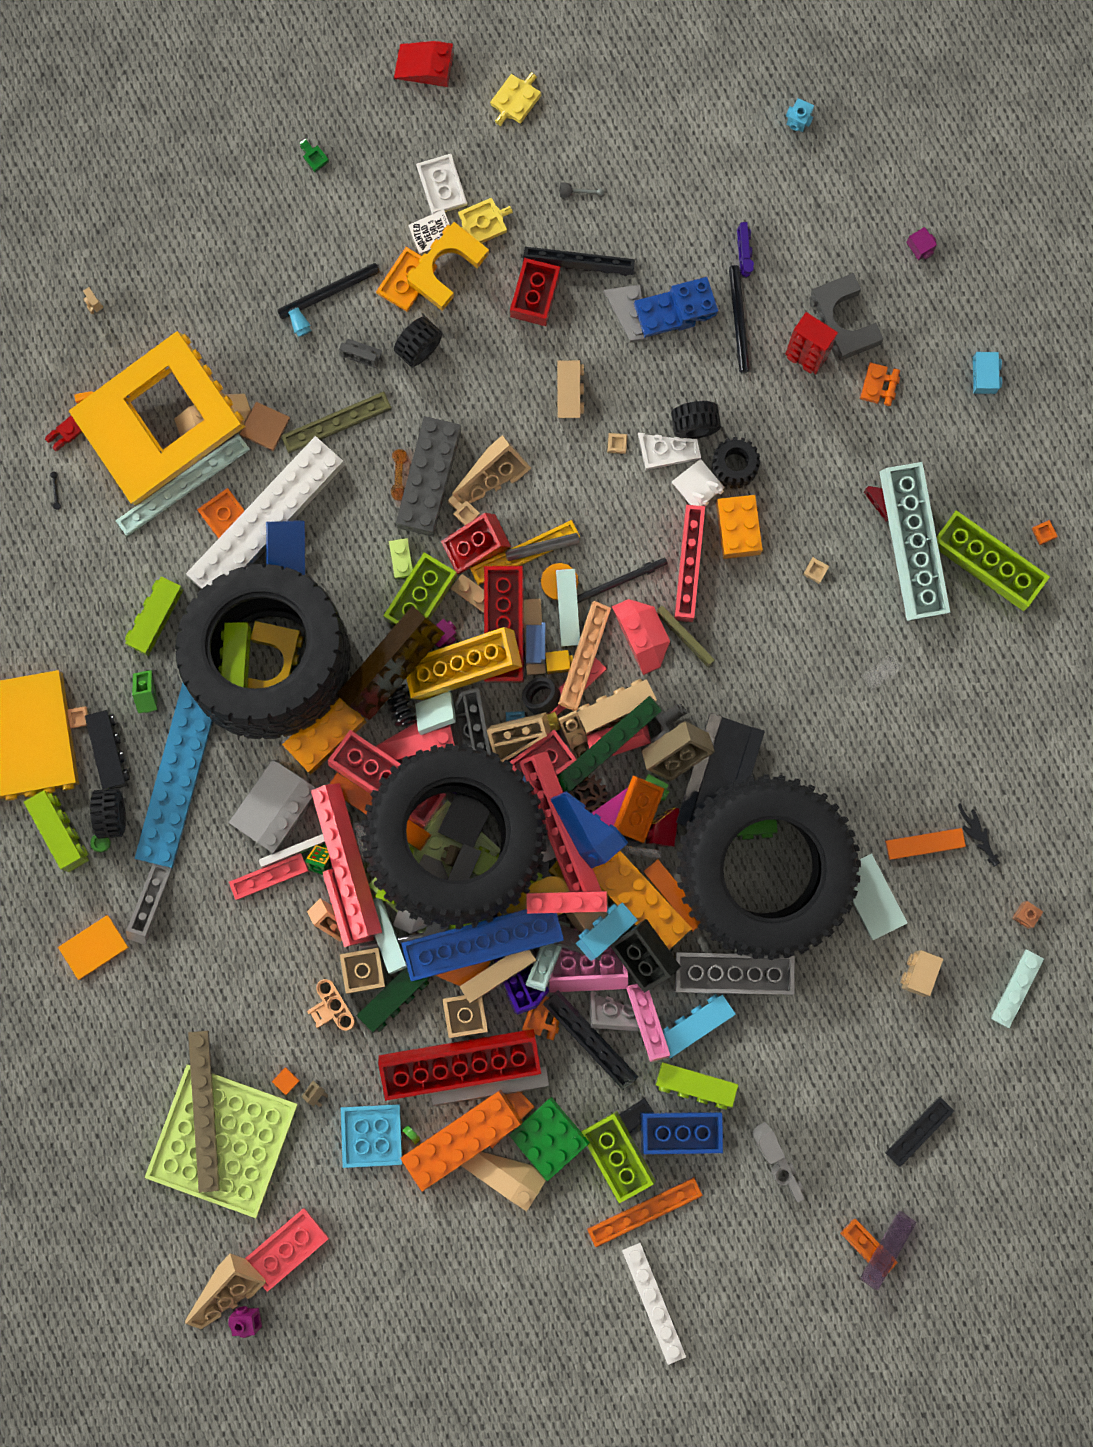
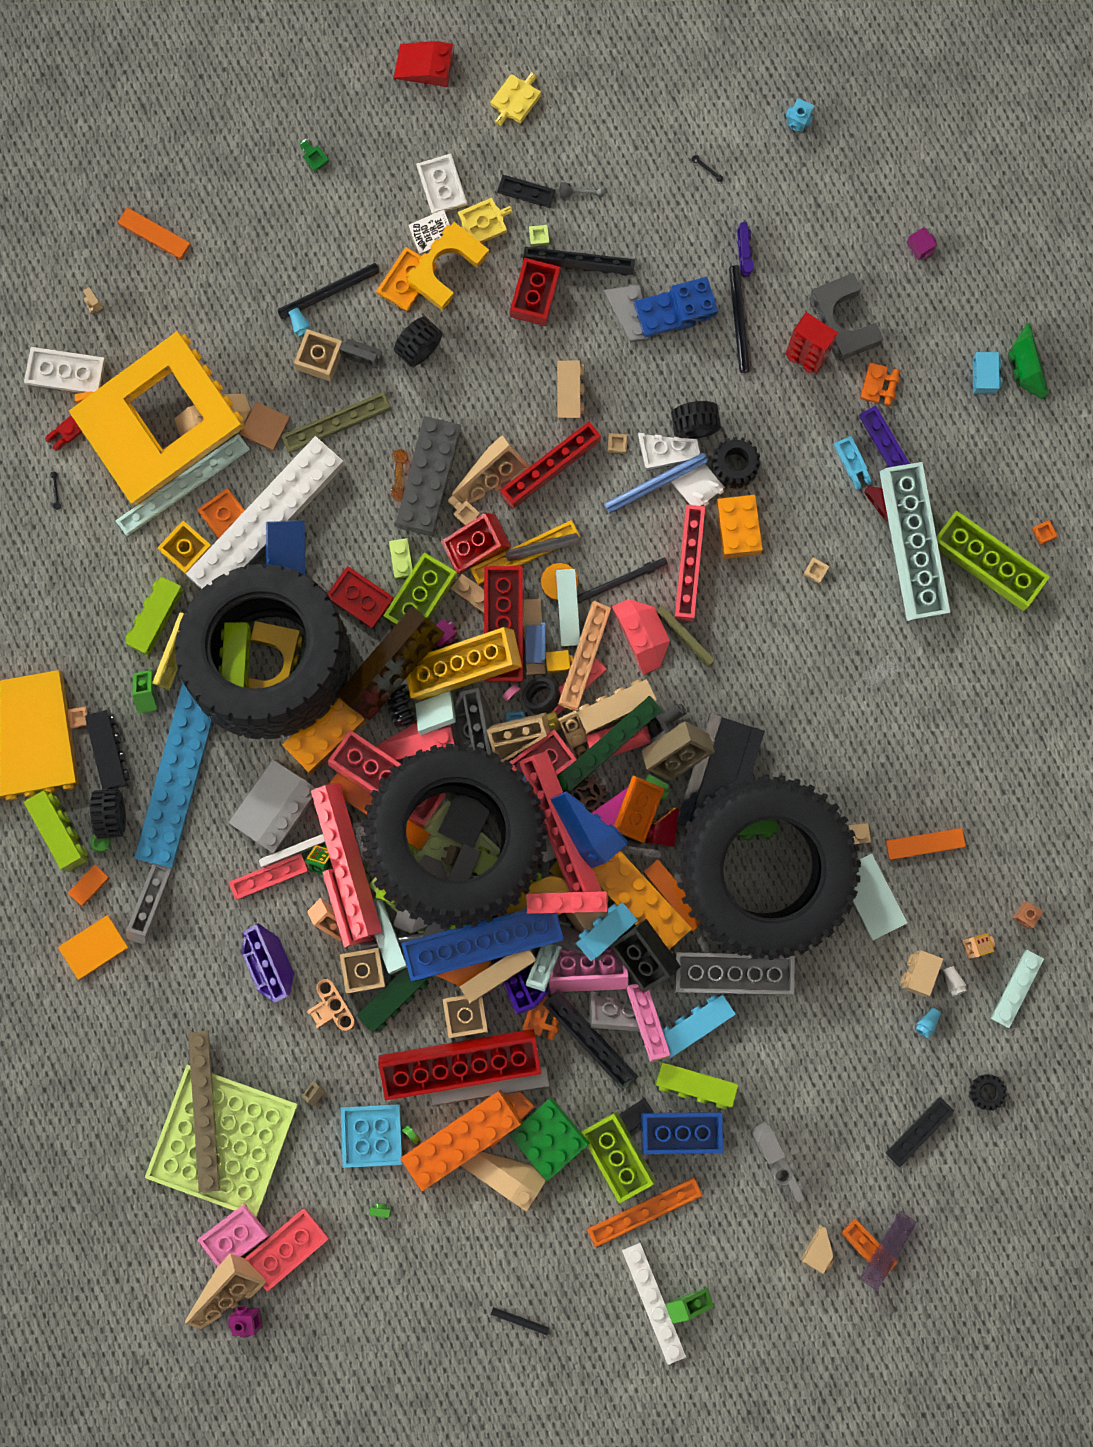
(64, 370): none -> white plate
(88, 885): none -> orange tile
(154, 233): none -> orange tile
(168, 666): none -> light yellow tile
(184, 547): none -> yellow brick
(233, 1235): none -> bright pink tile
(267, 963): none -> dark purple wedge
(285, 1081): orange tile -> none
(318, 355): none -> tan brick
(360, 597): none -> red plate
(380, 1210): none -> bright green plate
(511, 693): none -> bright pink tile
(520, 1321): none -> black bar
(526, 191): none -> black tile
(539, 235): none -> yellowish green plate
(550, 465): none -> red brick
(656, 482): none -> medium blue axle
(689, 1305): none -> bright green slope
(696, 159): none -> black hinge
(819, 1251): none -> tan slope
(852, 461): none -> medium azure hinge
(862, 833): none -> tan plate
(883, 437): none -> dark purple plate
(928, 1023): none -> medium azure cone
(954, 982): none -> white cone
(975, 833): black piece -> none
(979, 945): none -> light nougat slope
(999, 1087): none -> black tyre
(1027, 364): none -> green wedge

